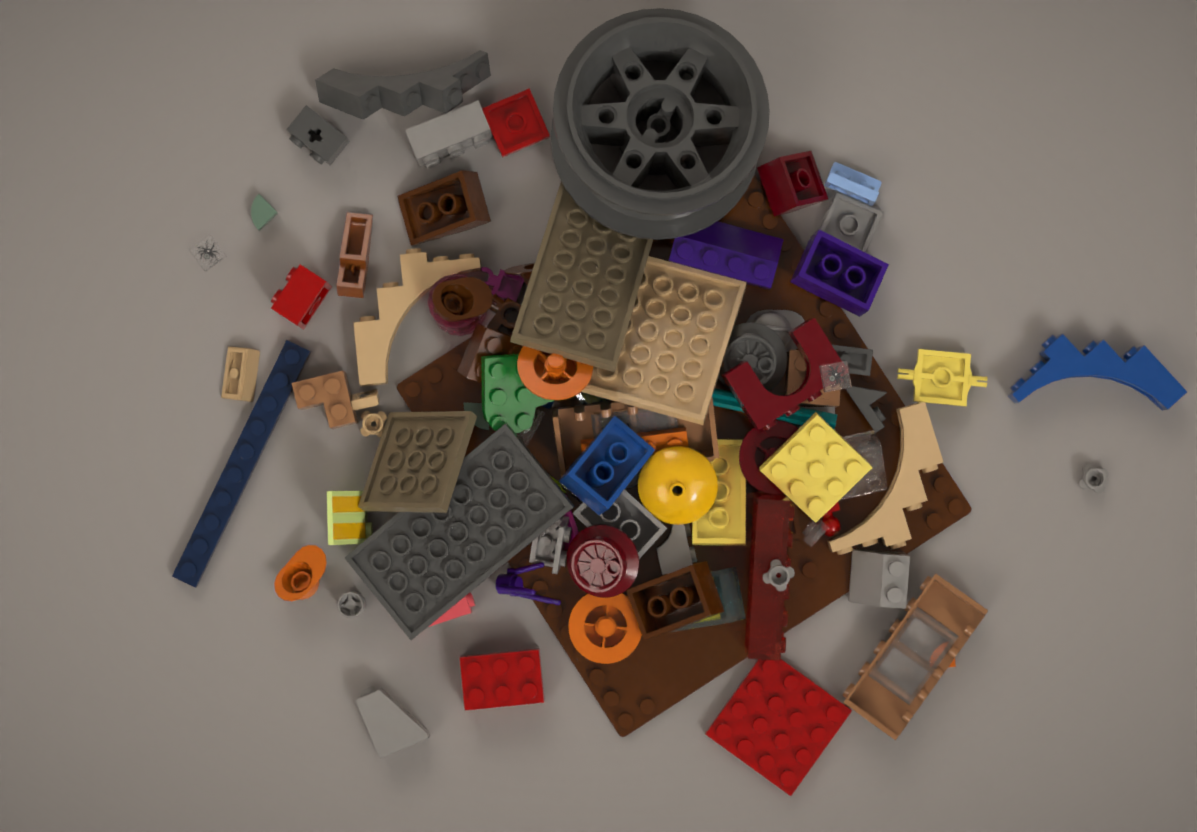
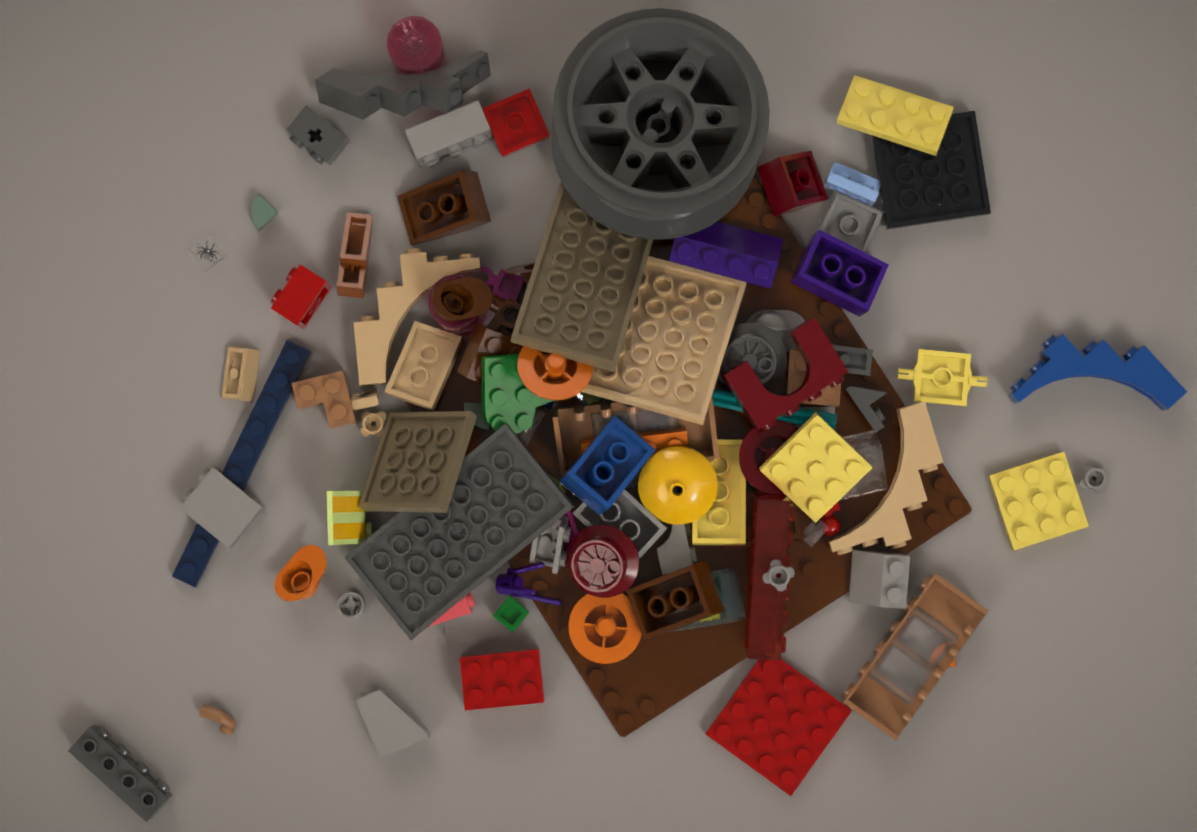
(120, 772): none -> dark grey brick
(218, 715): none -> medium nougat arm
(221, 507): none -> light grey panel
(424, 365): none -> tan plate
(429, 52): none -> clear pink wheel
(511, 613): none -> green plate
(835, 376): clear tile -> none
(895, 115): none -> light yellow plate
(933, 188): none -> black plate
(1038, 501): none -> light yellow plate

